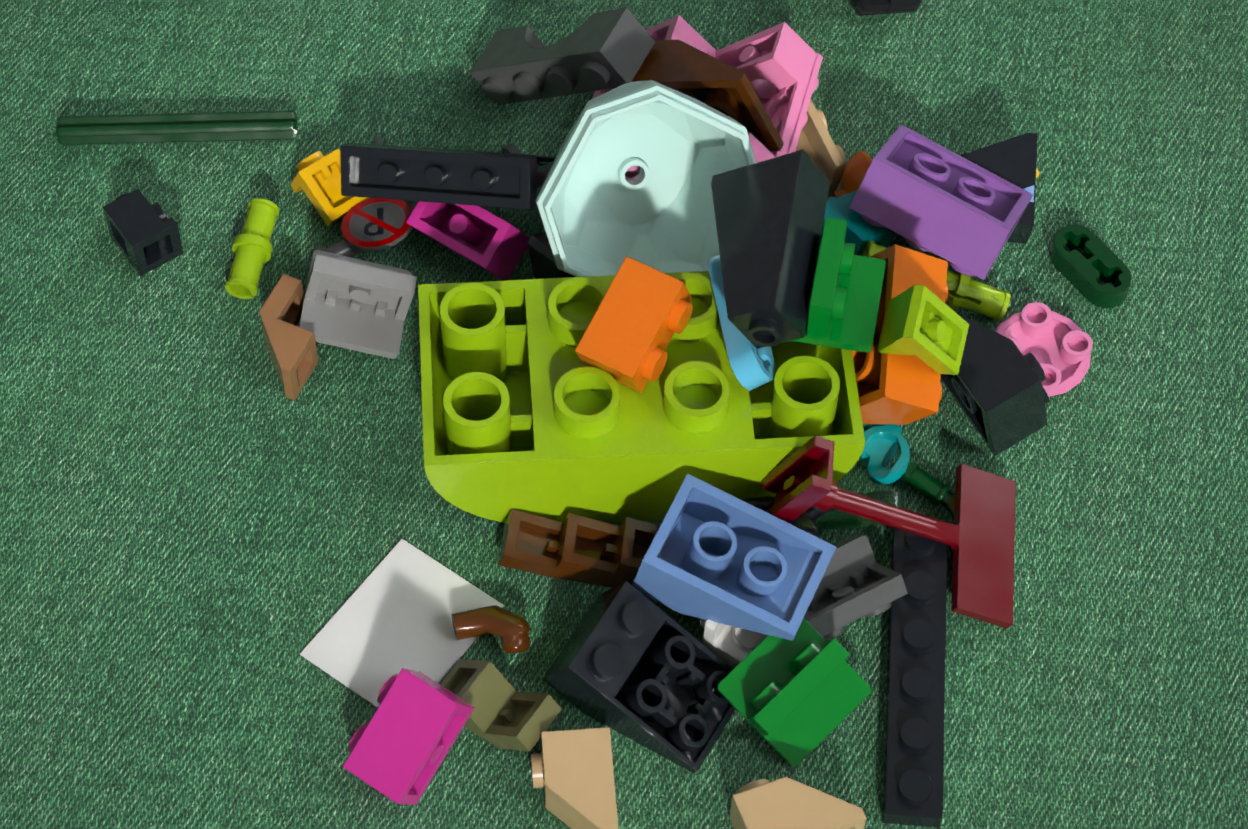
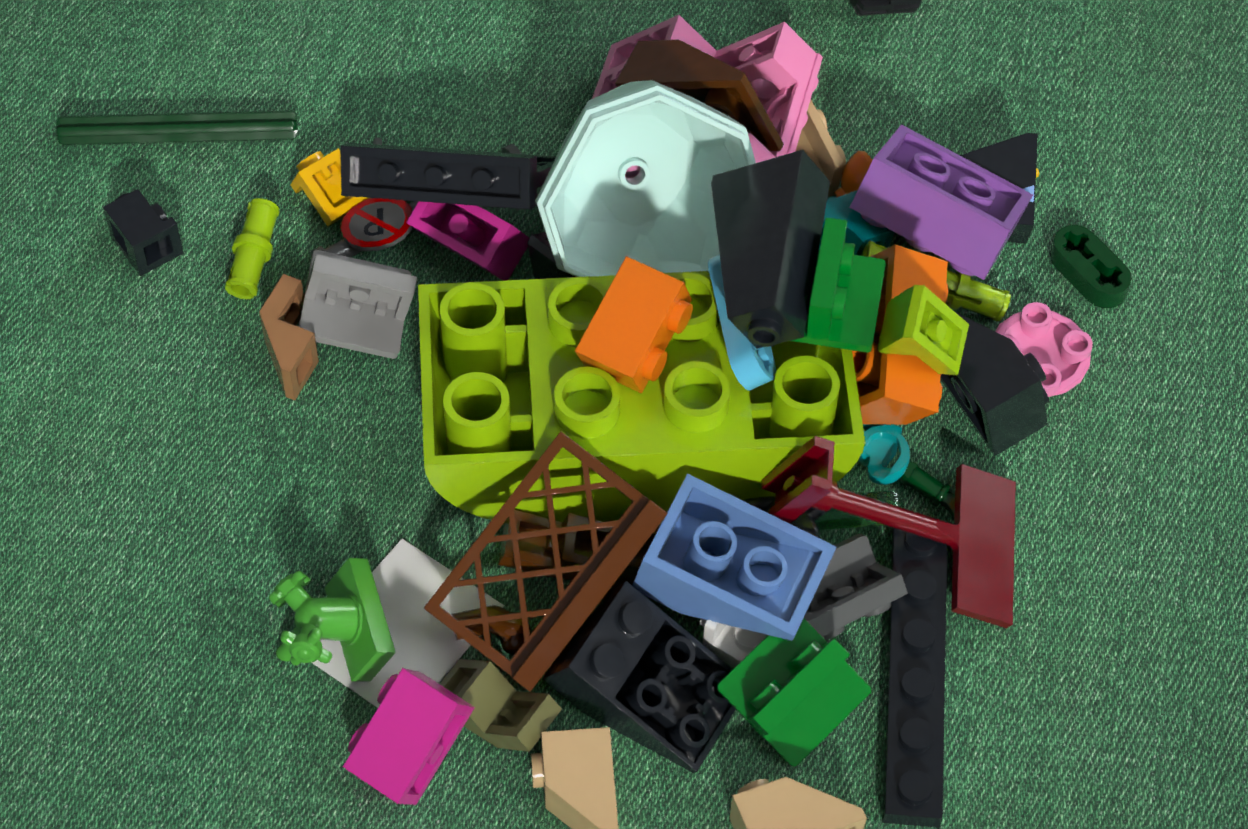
(347, 615): none -> bright green piece
(584, 590): none -> reddish brown fence
(592, 58): dark grey arch -> none

